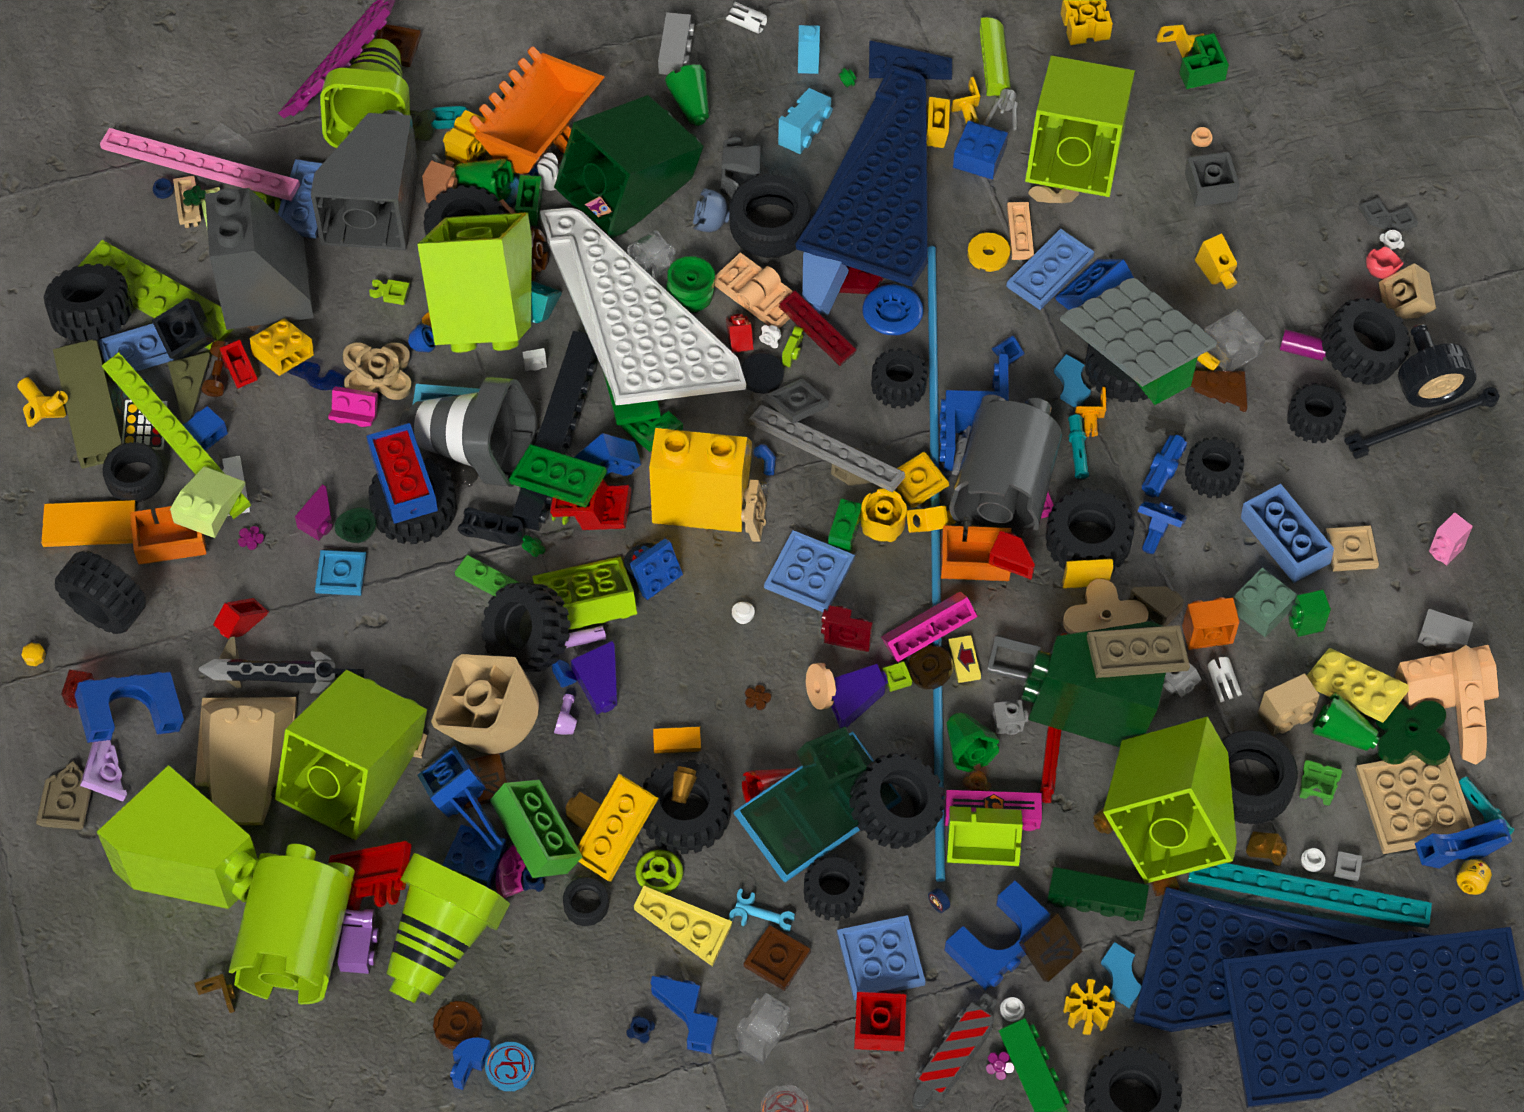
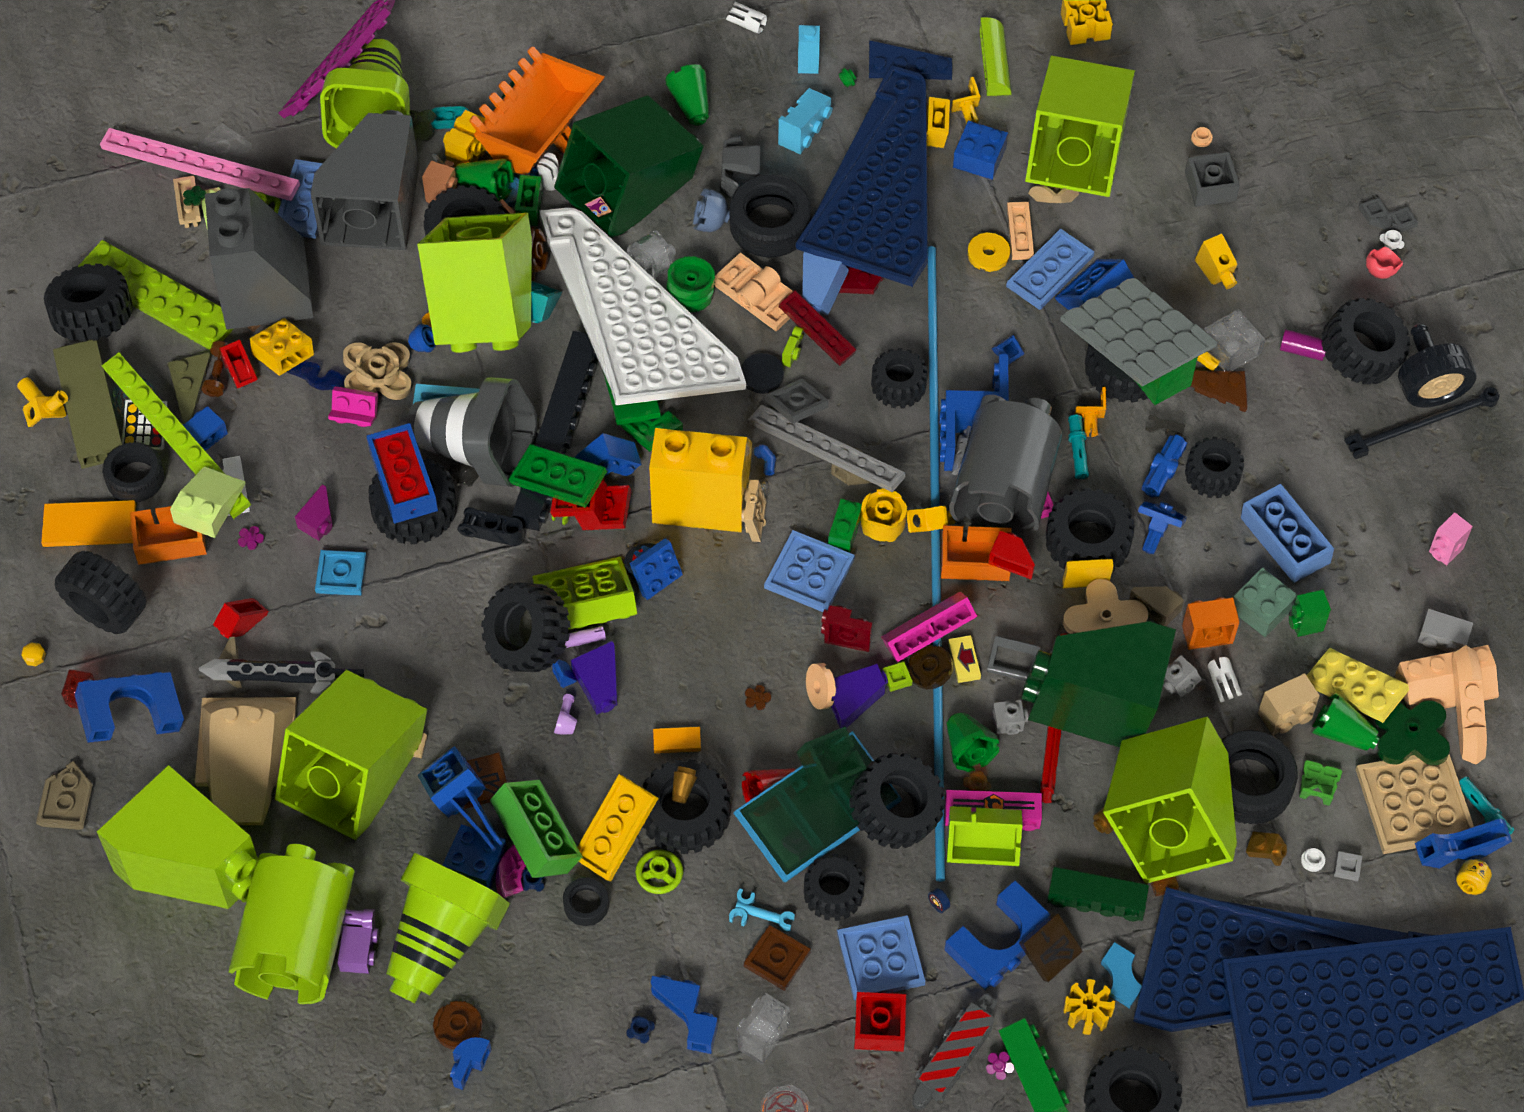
(103, 771): lavender wing -> none
(139, 347): medium blue plate -> none
(163, 188): dark blue plate -> none
(184, 329): black brick -> none
(219, 982): pearl gold bracket -> none
(355, 525): clear green piece -> none
(376, 872): red hinge -> none
(392, 292): lime plate -> none
(404, 39): reddish brown tile -> none
(482, 575): bright green plate -> none
(487, 703): tan piece -> none
(509, 1066): dark azure tile -> none
(533, 546): green plant -> none
(534, 359): white plate -> none
(581, 810): pearl gold brick -> none
(675, 43): light grey brick -> none
(689, 925): light yellow wing -> none
(739, 333): red slope -> none
(743, 612): white plate -> none
(770, 335): white plate -> none
(892, 316): blue wheel -> none
(921, 480): yellow tile -> none
(1005, 102): light grey plant -> none
(1012, 1009): white plate -> none
(1074, 390): dark azure tile -> none
(1138, 651): dark tan tile -> none
(1179, 35): yellow bracket -> none
(1206, 65): green brick -> none
(1311, 426): black tyre -> none
(1315, 893): teal plate -> none
(1352, 548): tan tile -> none
(1408, 292): tan slope -> none

